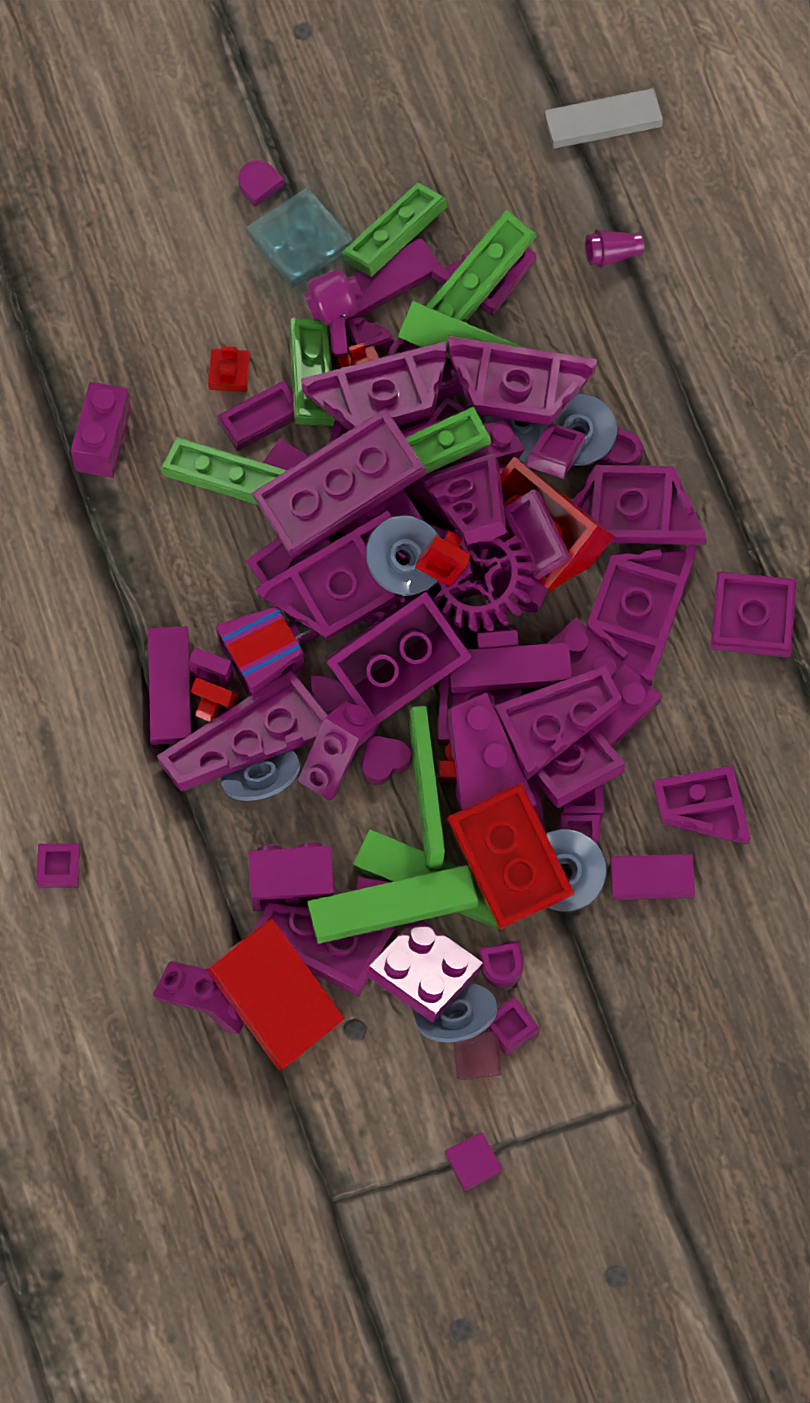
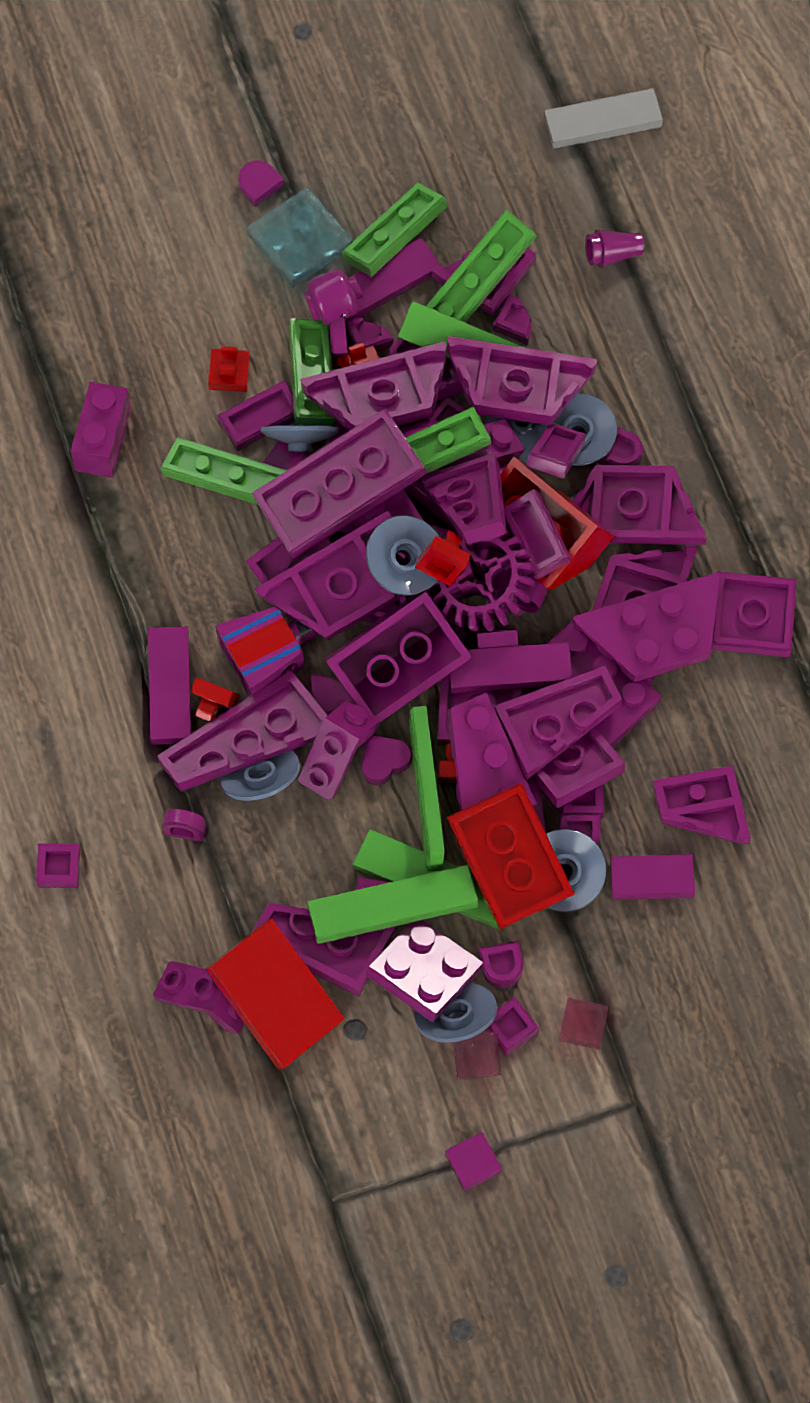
(184, 824): none -> magenta tile
(211, 668): magenta tile -> none
(290, 875): magenta brick -> none
(299, 437): none -> sand blue dish
(514, 320): none -> magenta tile
(583, 1023): none -> clear pink tile
(657, 628): none -> magenta wing

